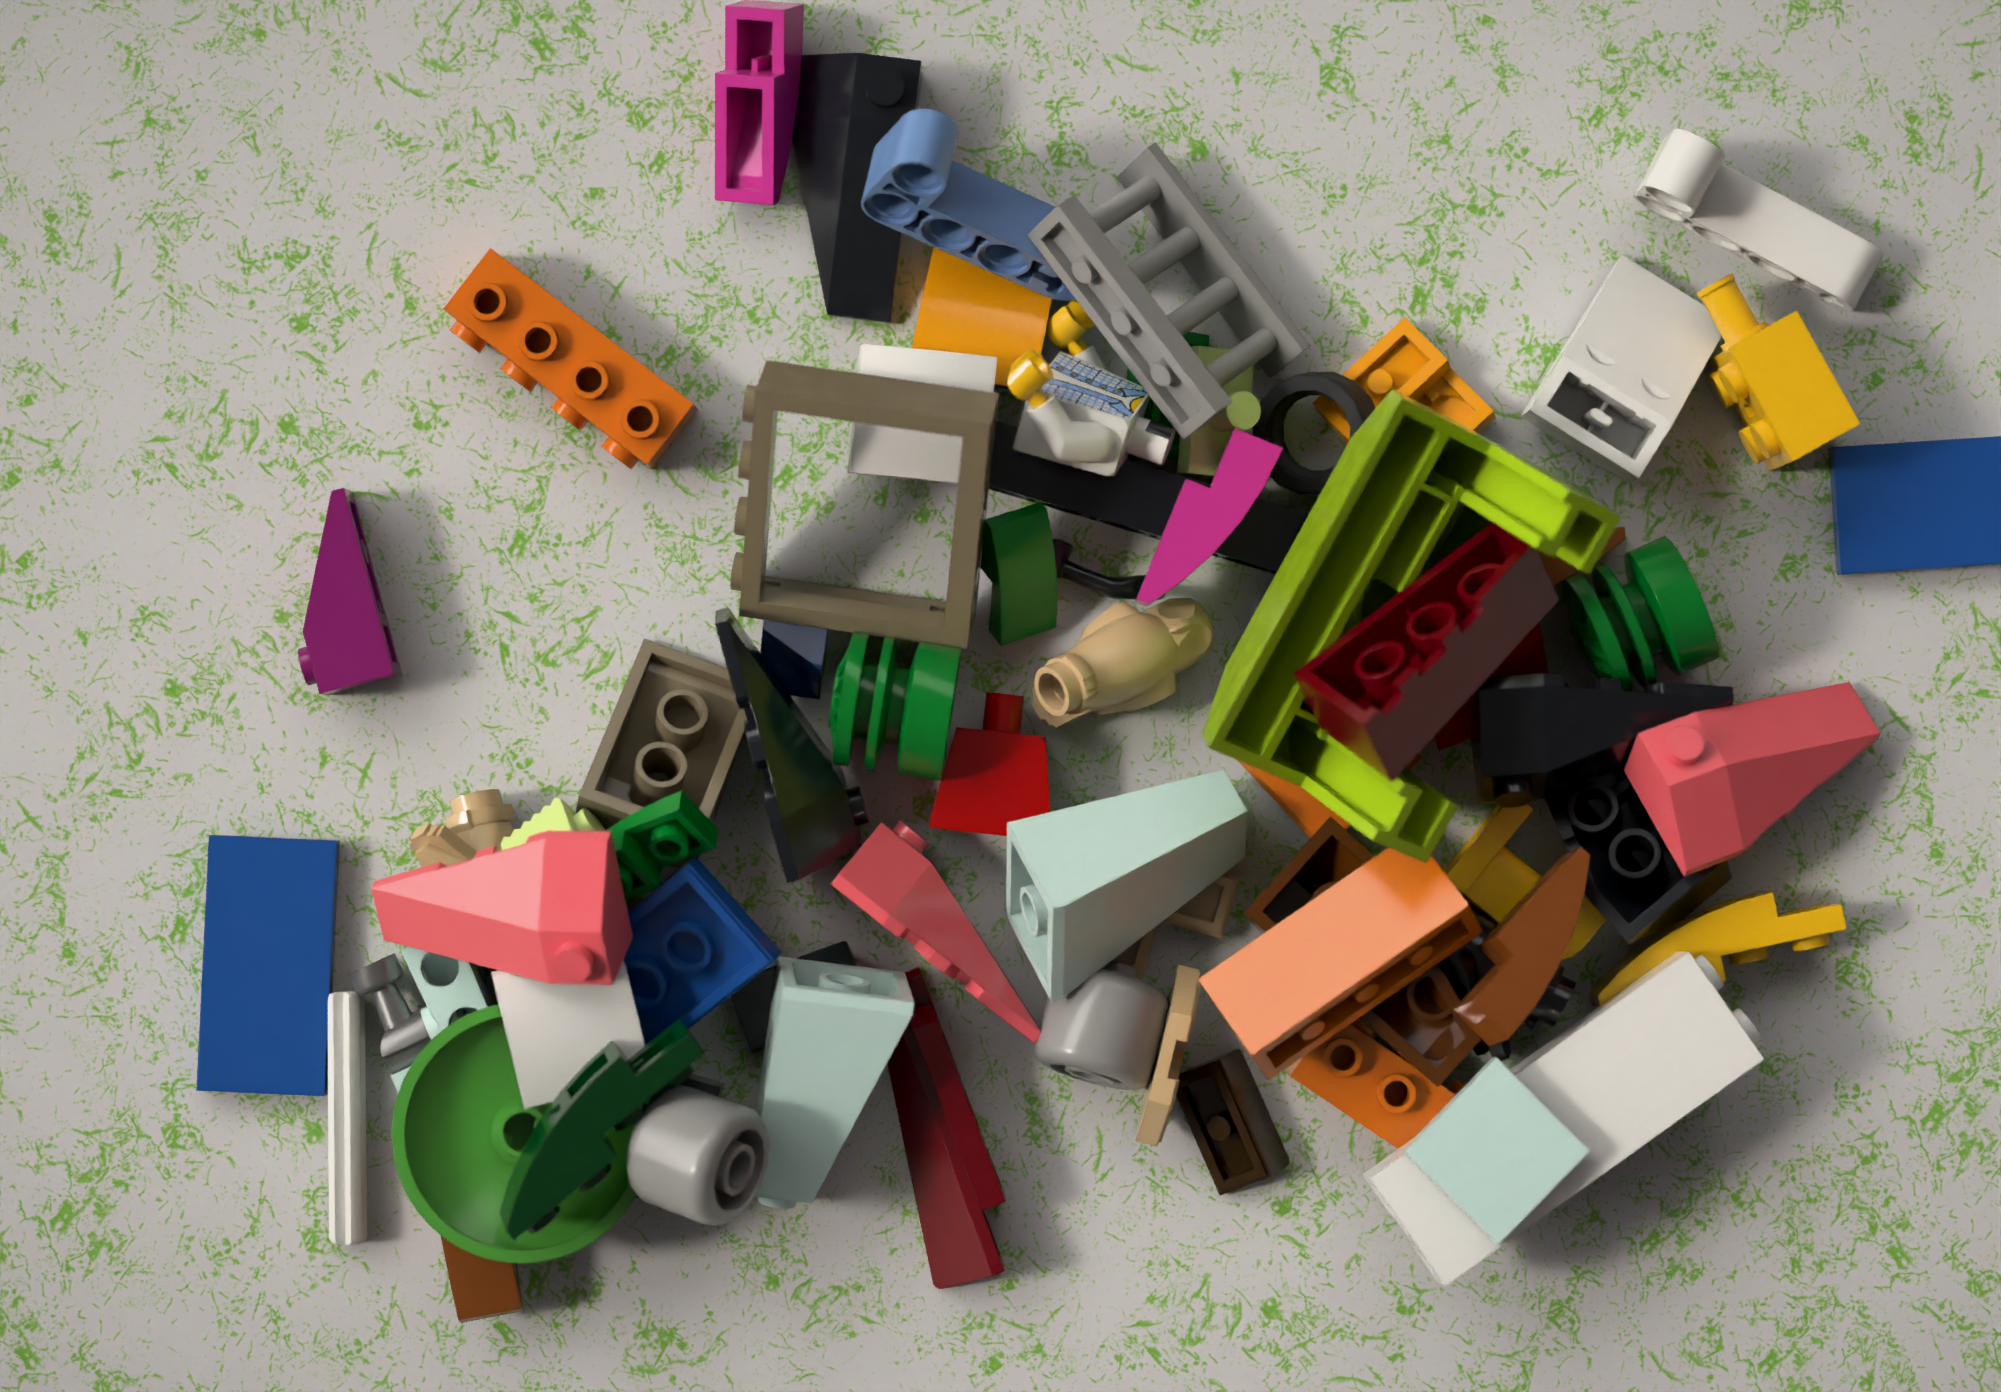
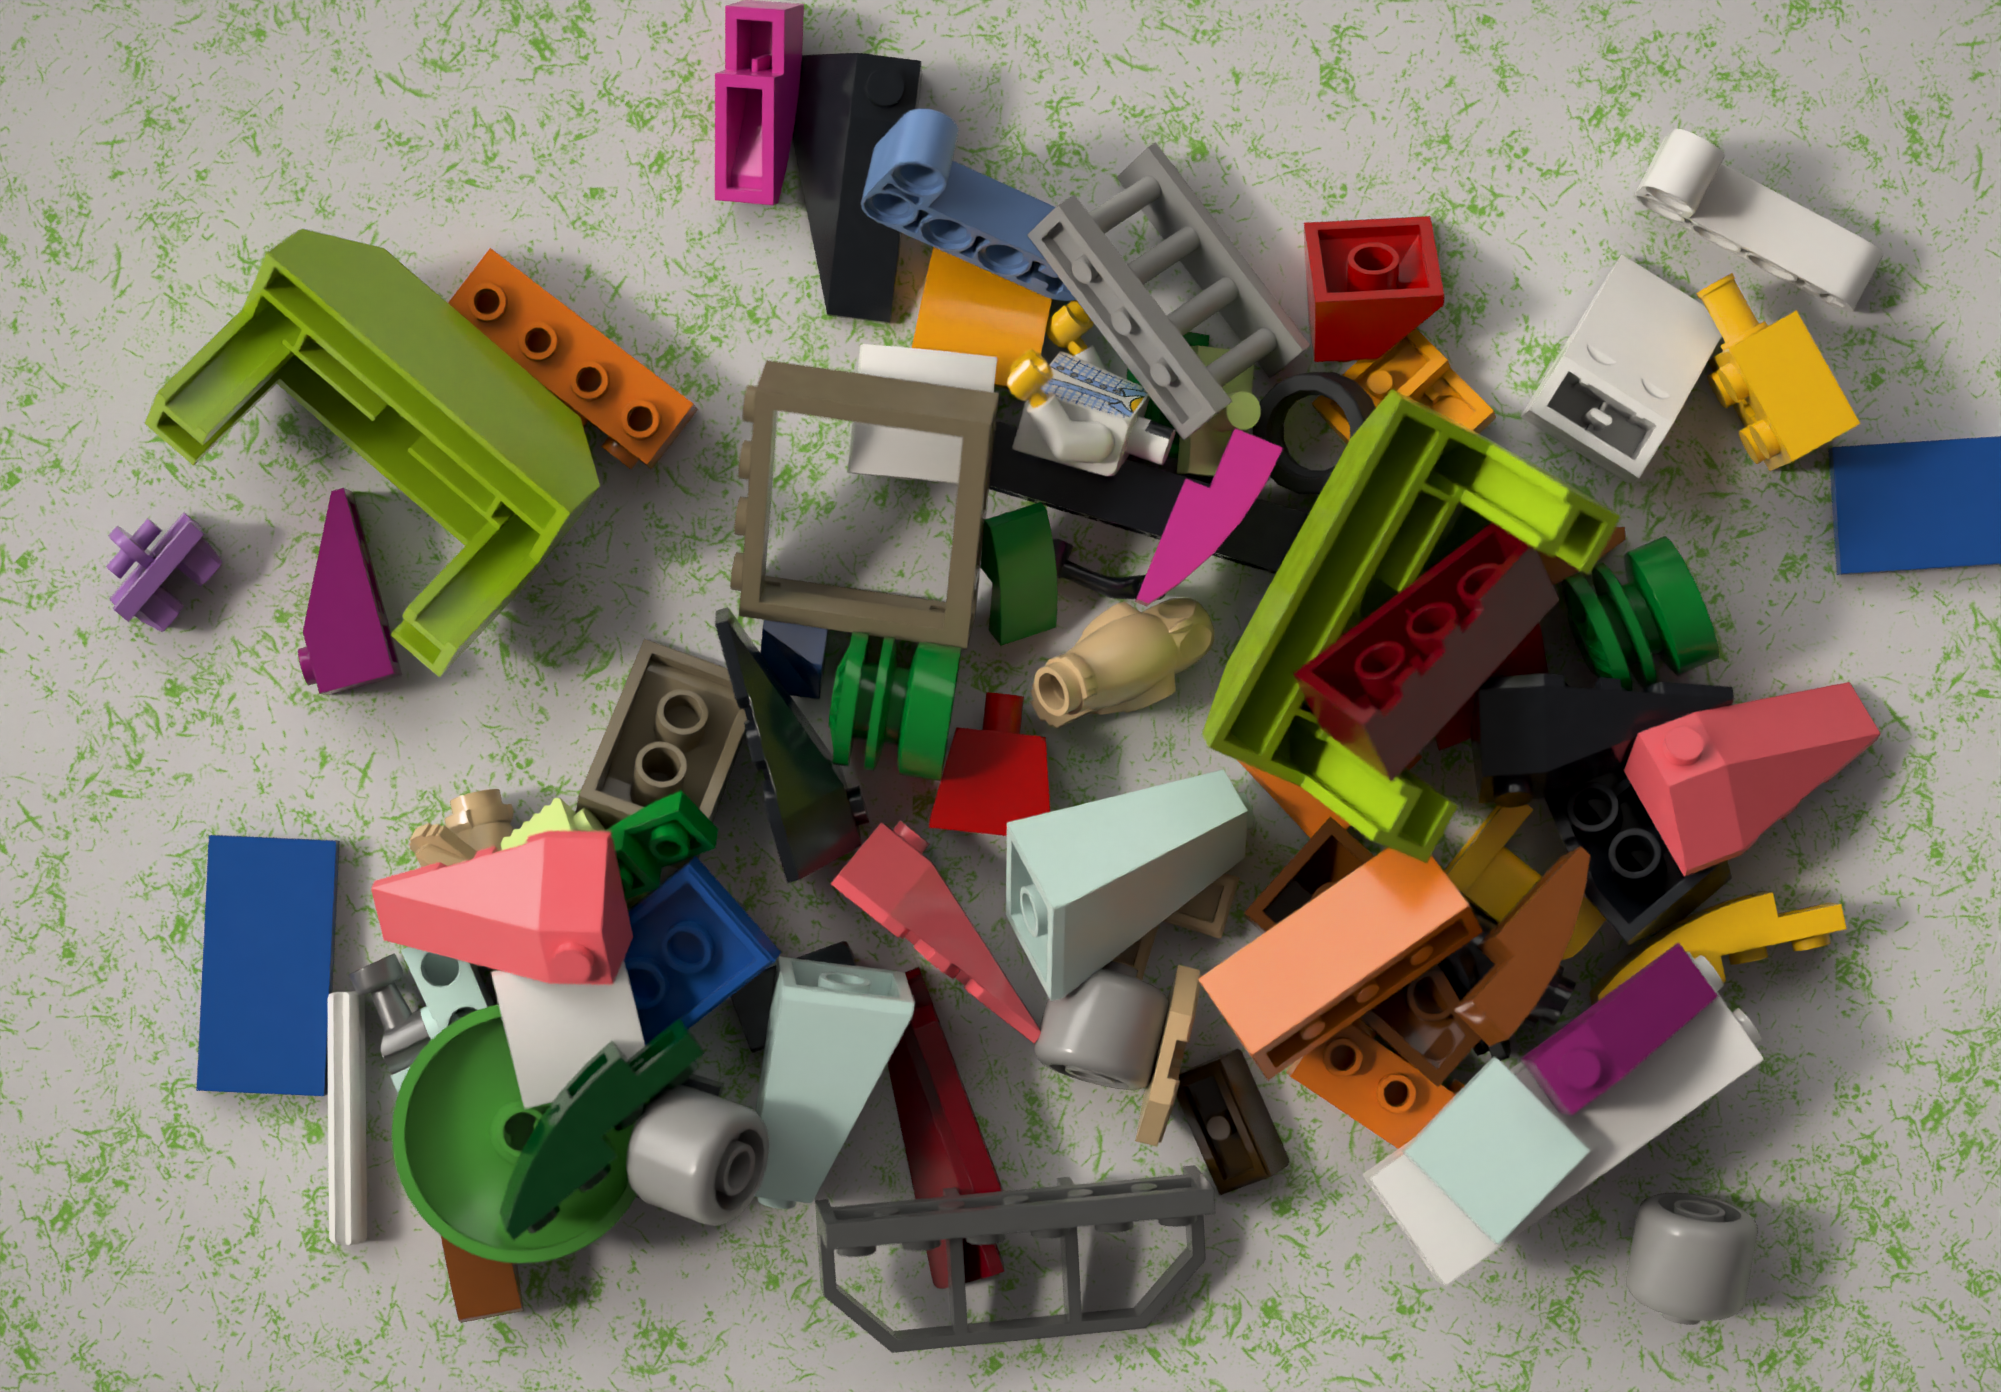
(142, 590): none -> medium lavender hips
(415, 400): none -> lime wedge
(986, 1220): none -> dark grey plate
(1369, 284): none -> red slope
(1619, 1031): none -> magenta slope
(1691, 1257): none -> light grey head

